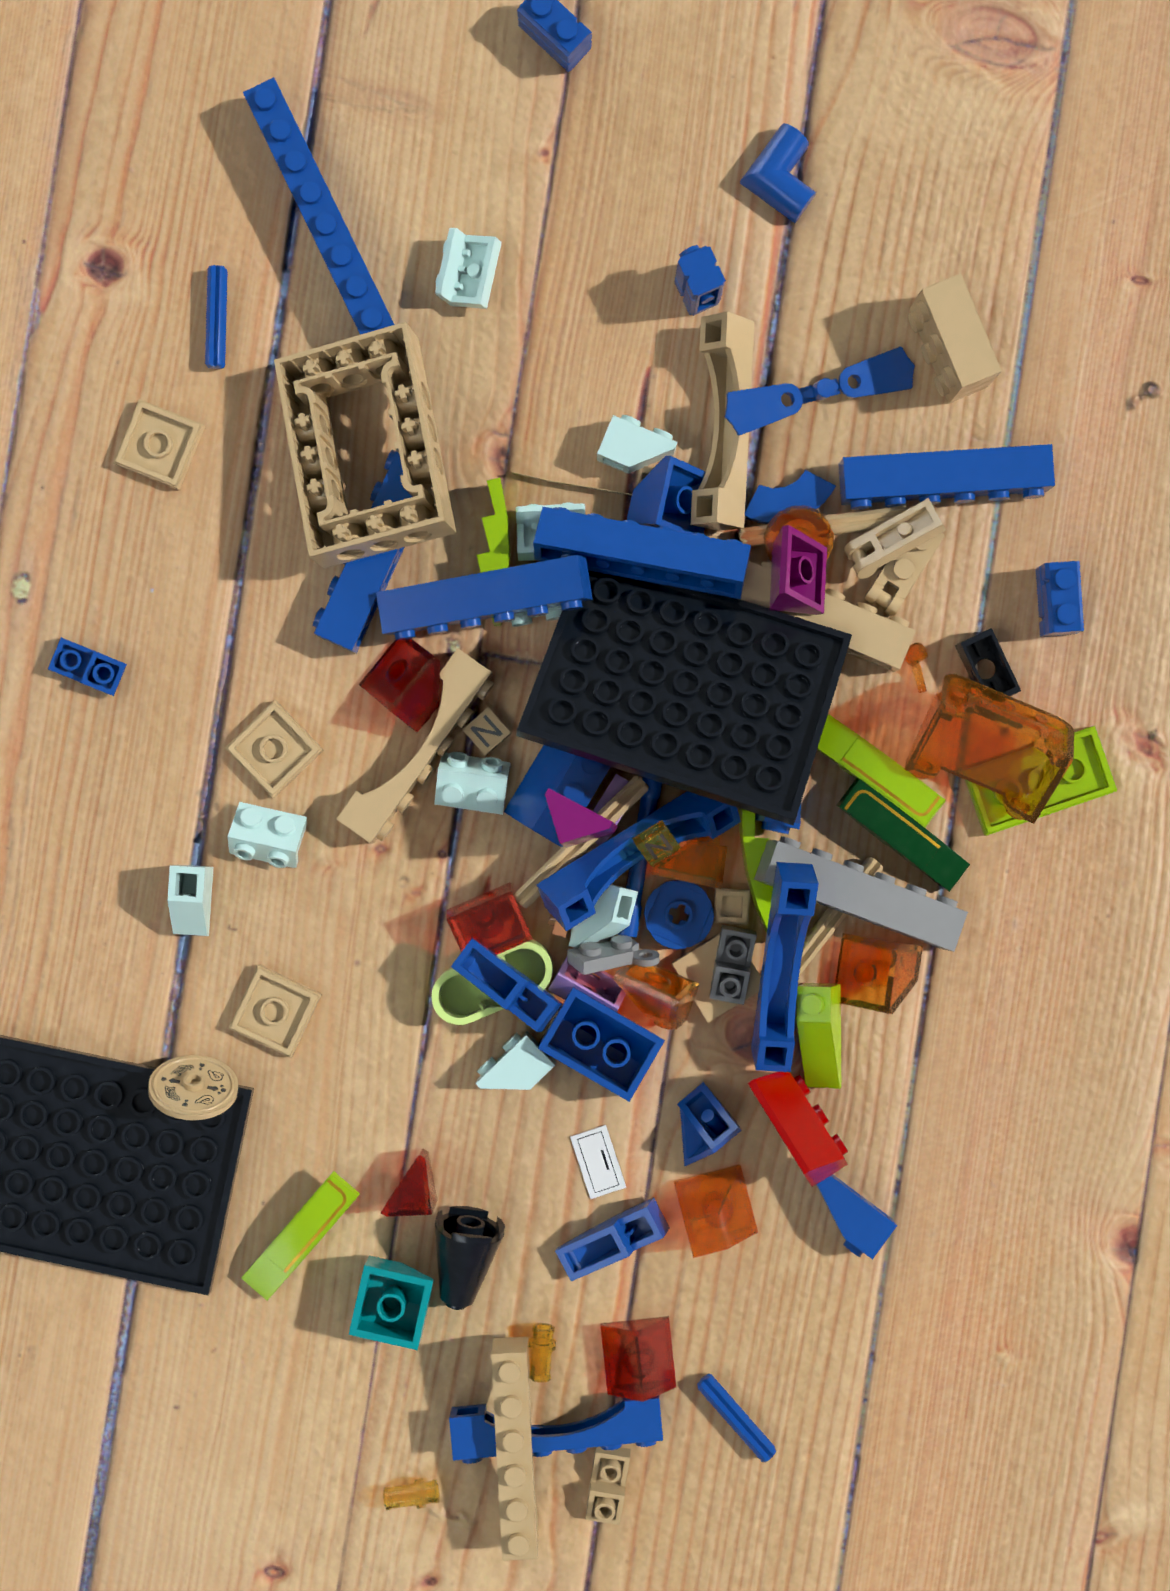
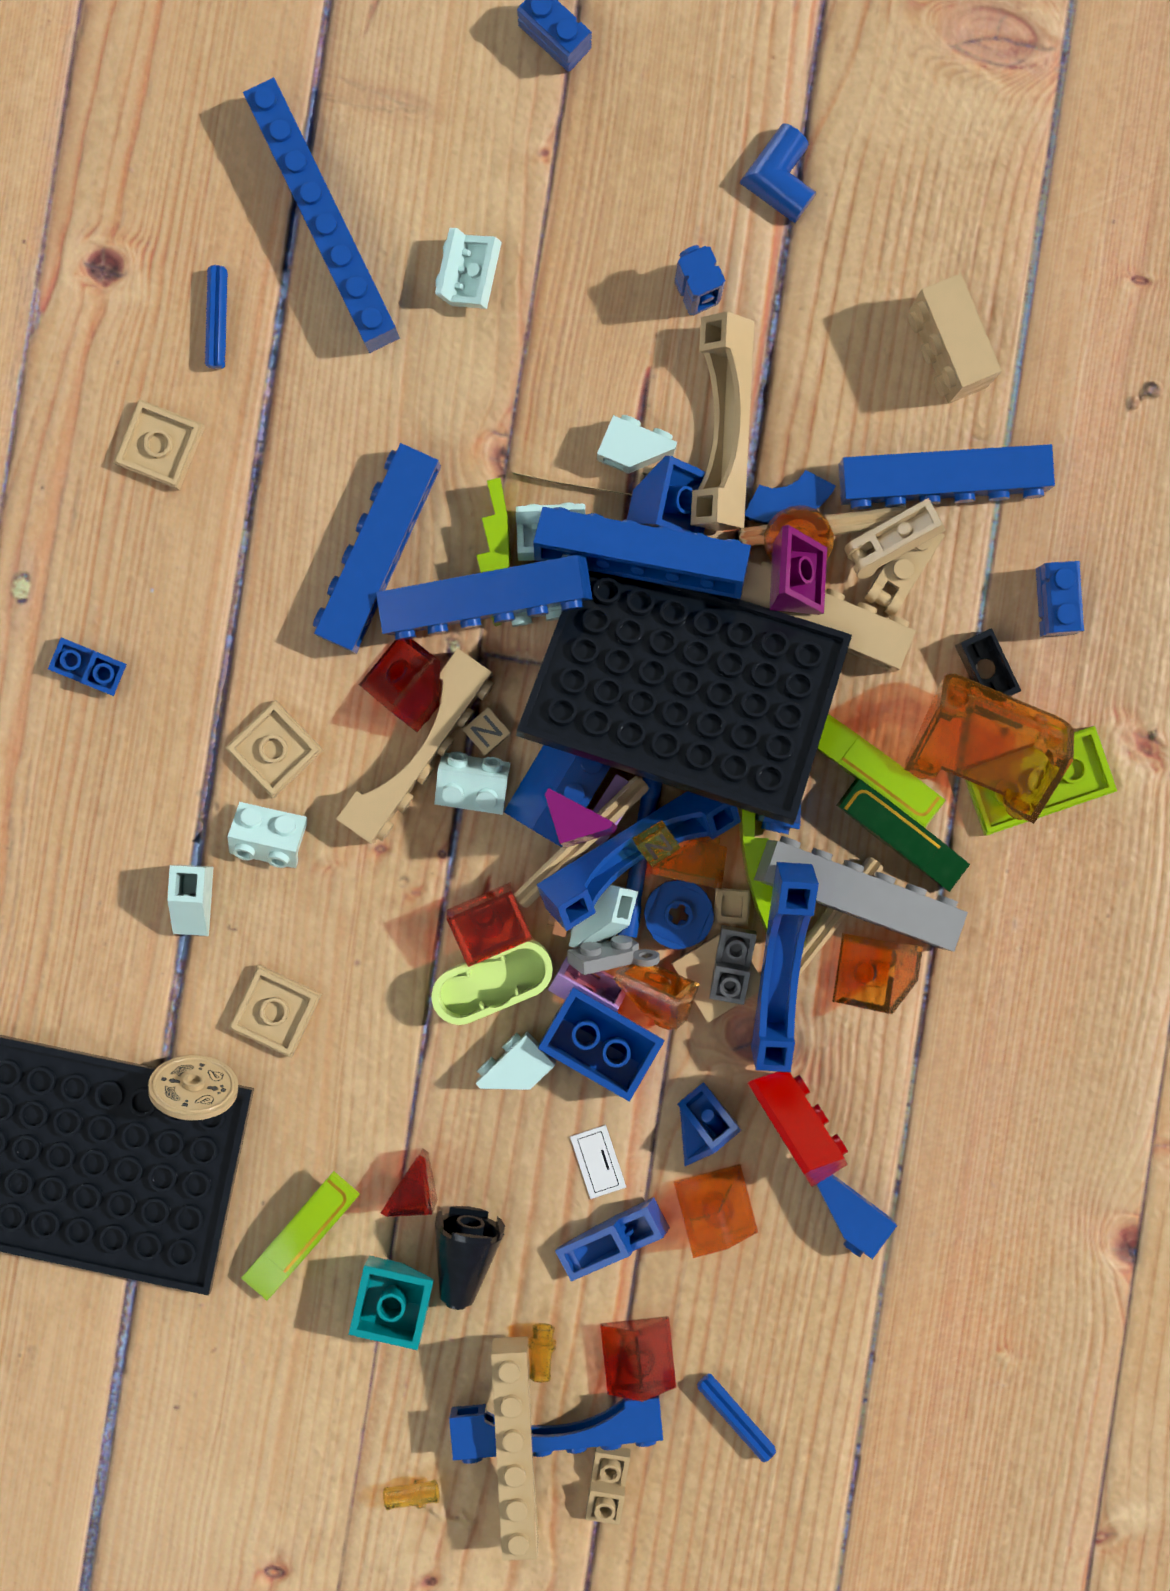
(304, 384): tan brick -> none
(506, 985): blue slope -> none
(763, 405): blue piece -> none
(820, 1033): lime slope -> none
(916, 654): clear orange hand -> none

